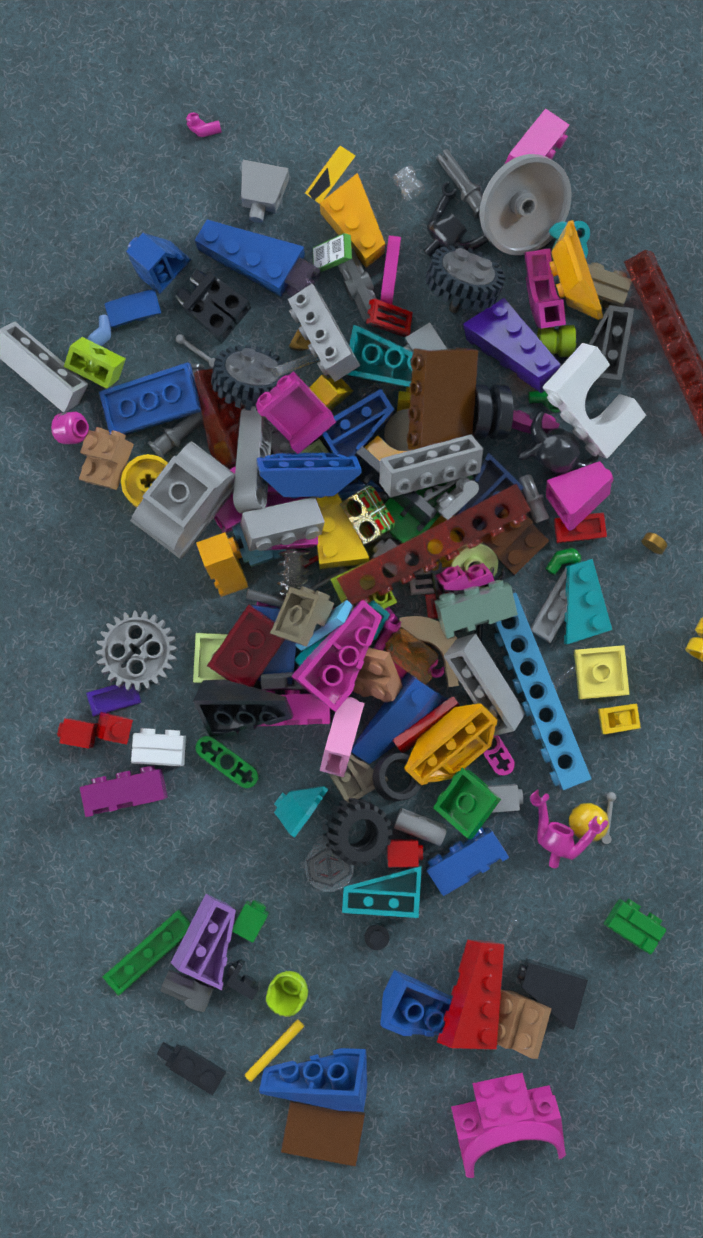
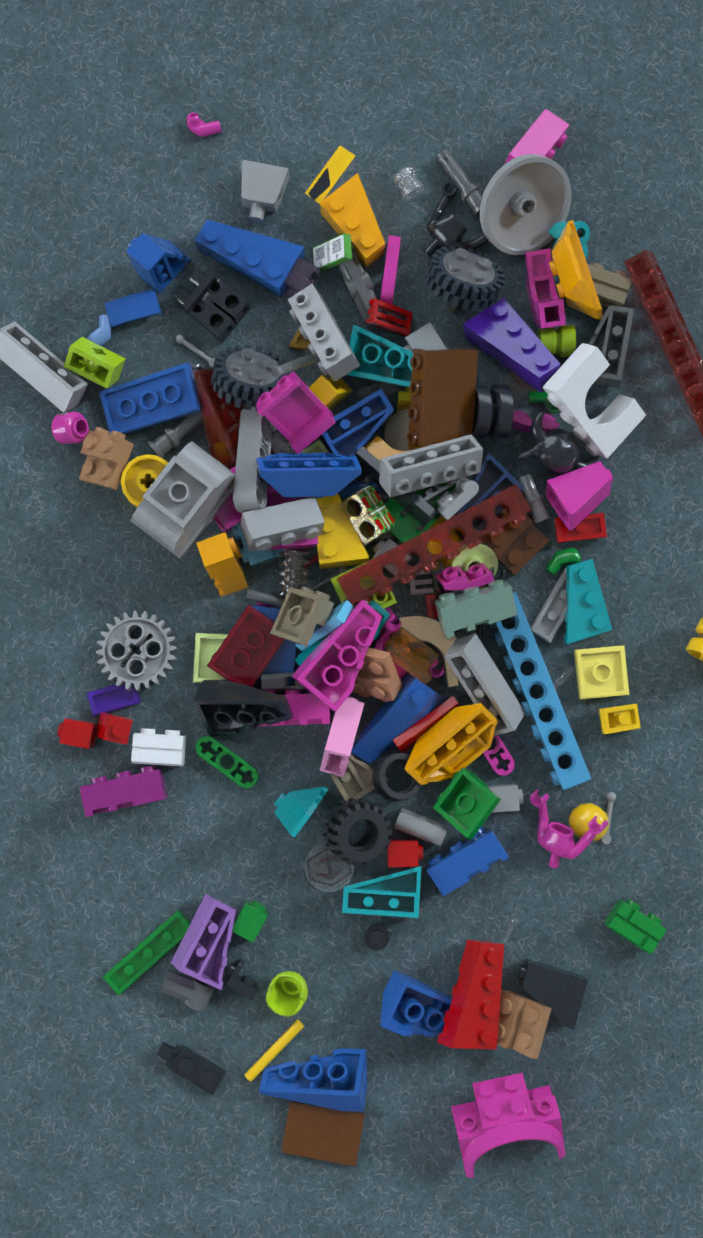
(654, 543): pearl gold tile -> none

